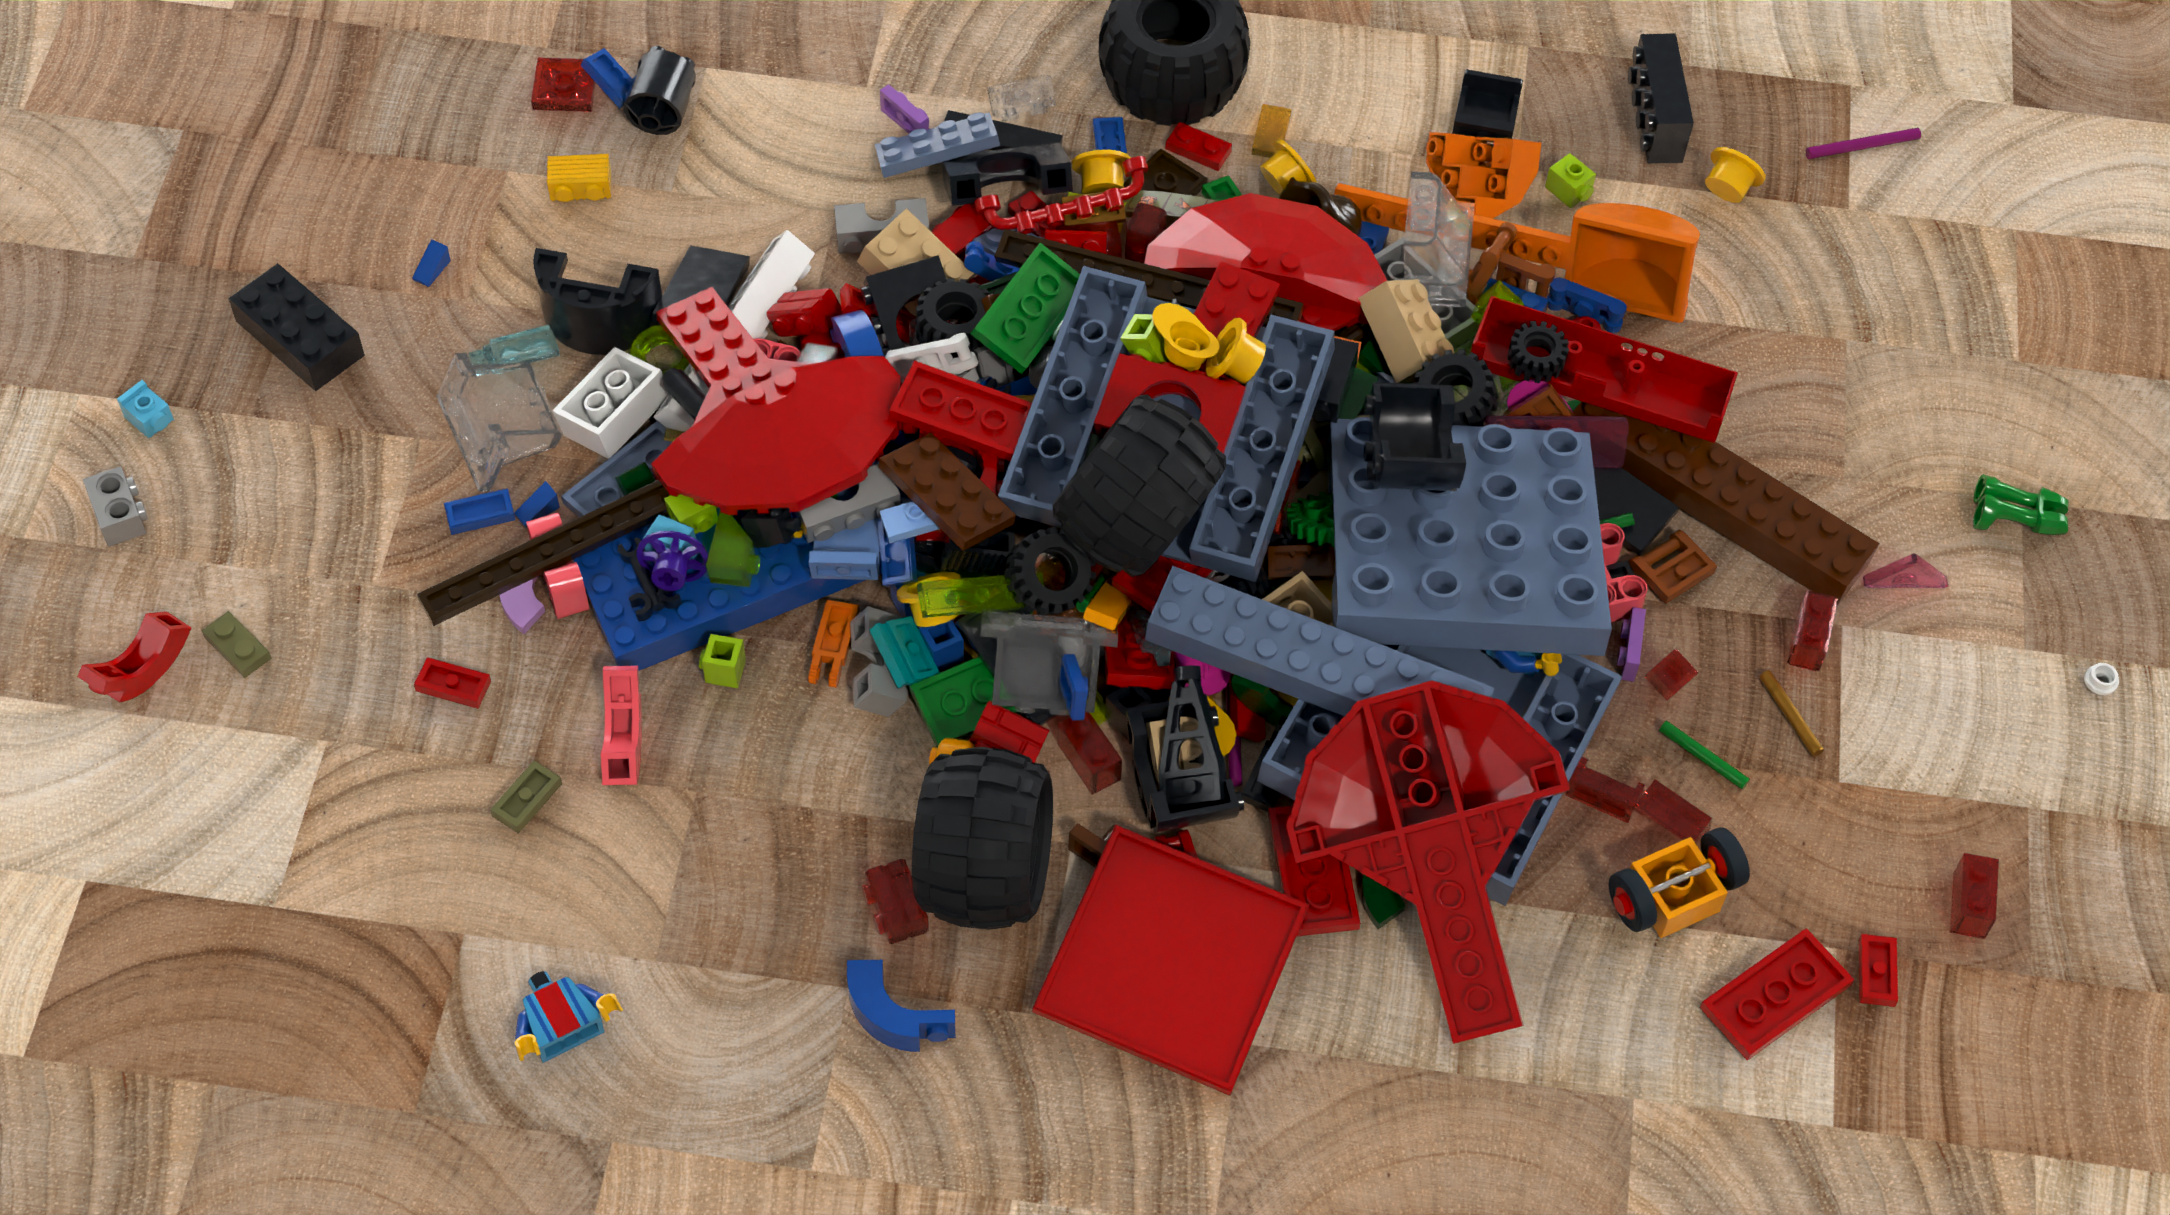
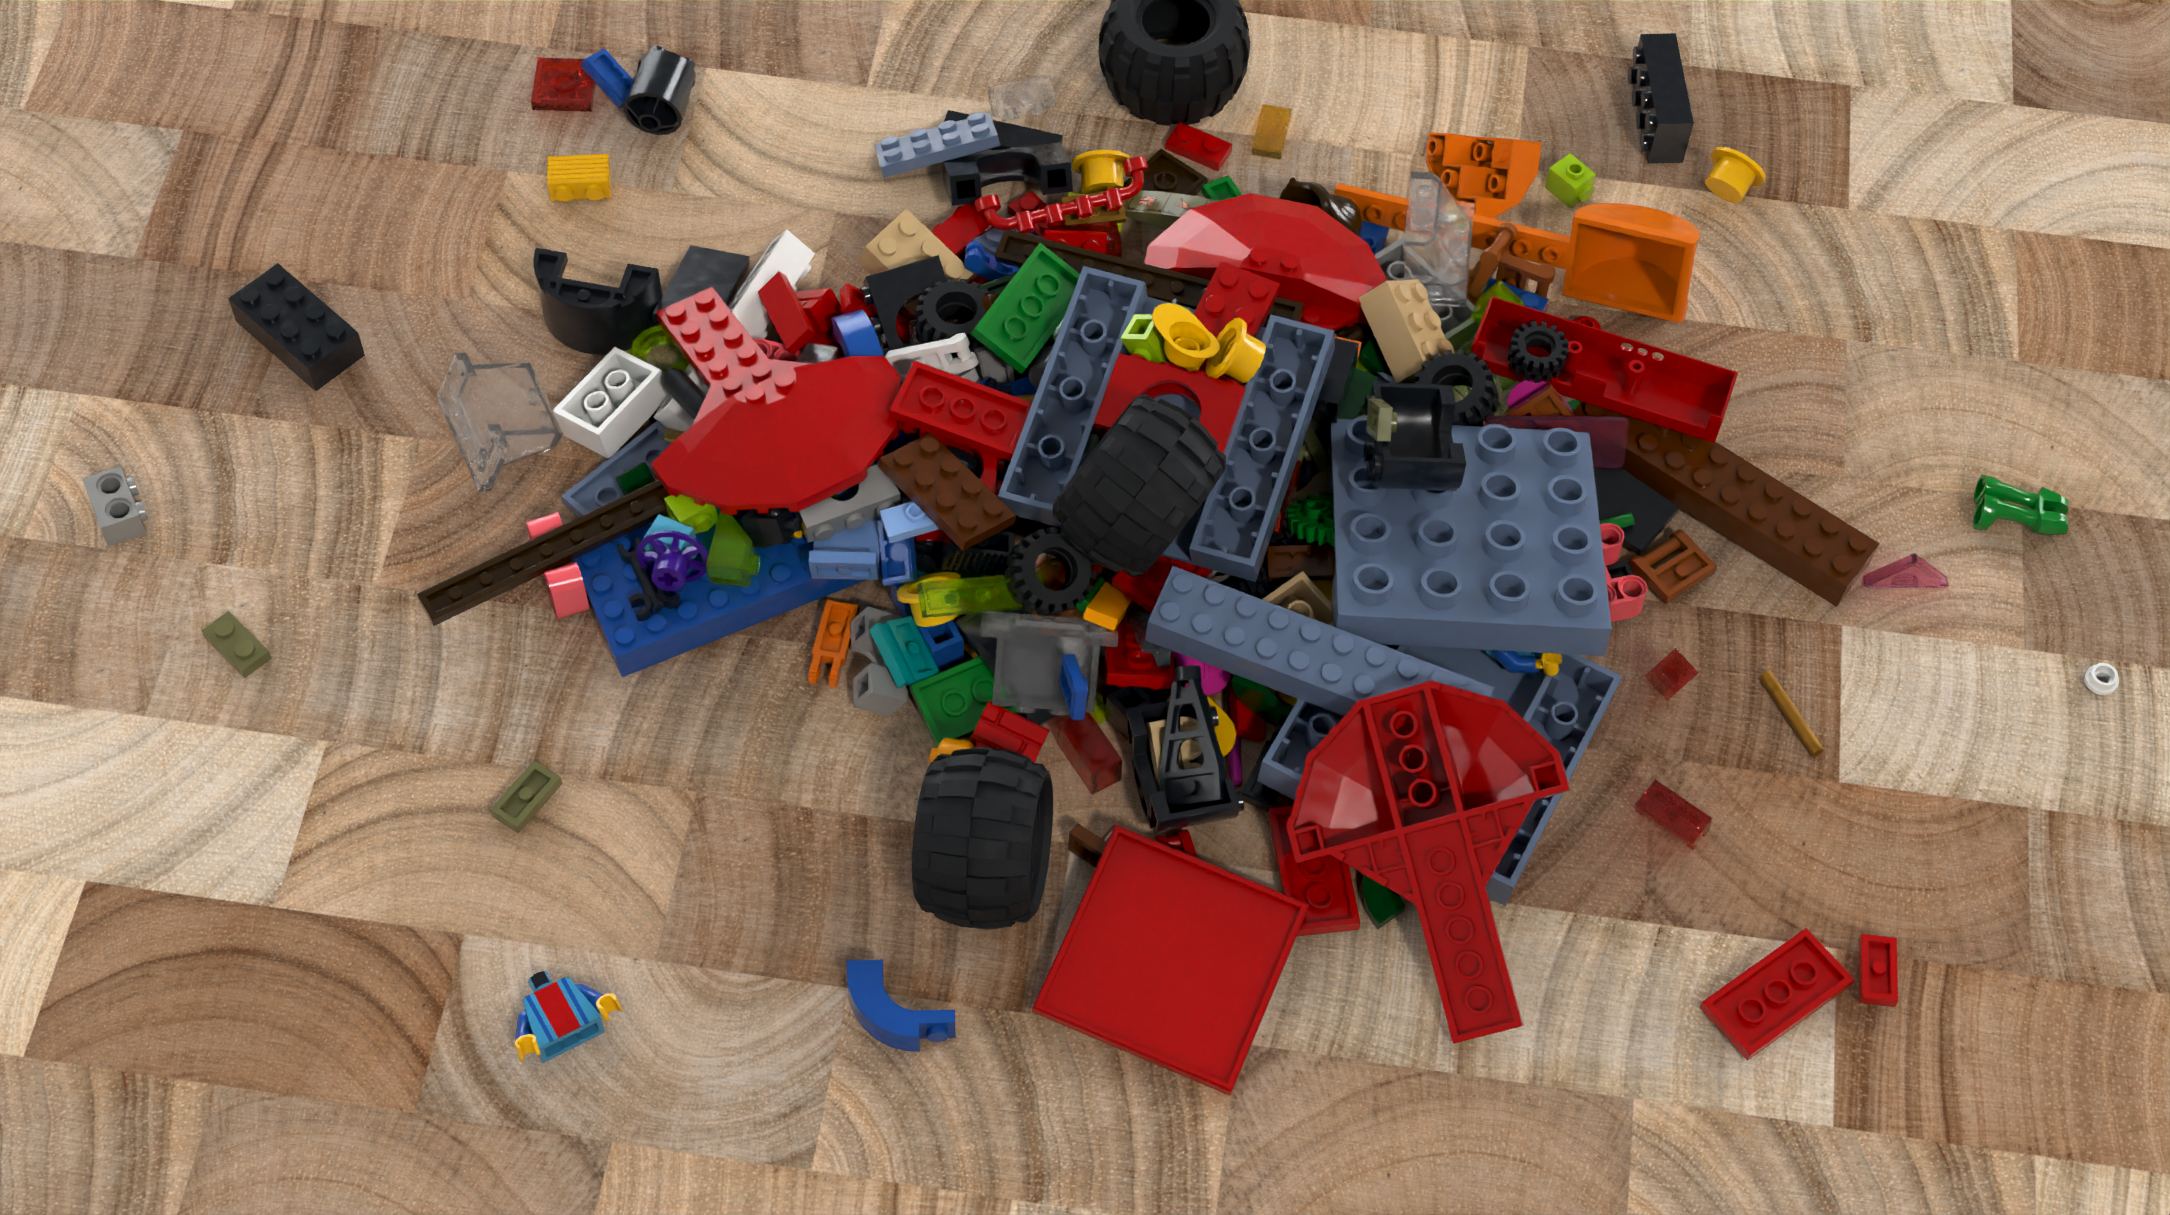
(144, 660): red arch -> none
(145, 409): medium azure brick -> none
(432, 263): blue piece -> none
(452, 682): red plate -> none
(479, 511): blue tile -> none
(518, 348): clear light blue hinge -> none
(522, 606): lavender tile -> none
(538, 505): blue piece -> none
(622, 726): coral arch -> none
(723, 661): lime brick -> none
(786, 312): none -> red tile
(857, 229): light grey arch -> none
(894, 900): clear red brick -> none
(902, 111): medium lavender plate -> none
(1109, 134): blue plate -> none
(1142, 229): clear red brick -> none
(1285, 165): yellow piece -> none
(1380, 420): none -> olive plate
(1487, 105): black panel -> none
(1586, 302): blue plate -> none
(1603, 792): clear red hinge -> none
(1632, 631): medium lavender plate -> none
(1679, 883): brick -> none
(1704, 755): green bar -> none
(1812, 631): clear red brick -> none
(1863, 143): magenta bar -> none
(1974, 896): clear red brick -> none

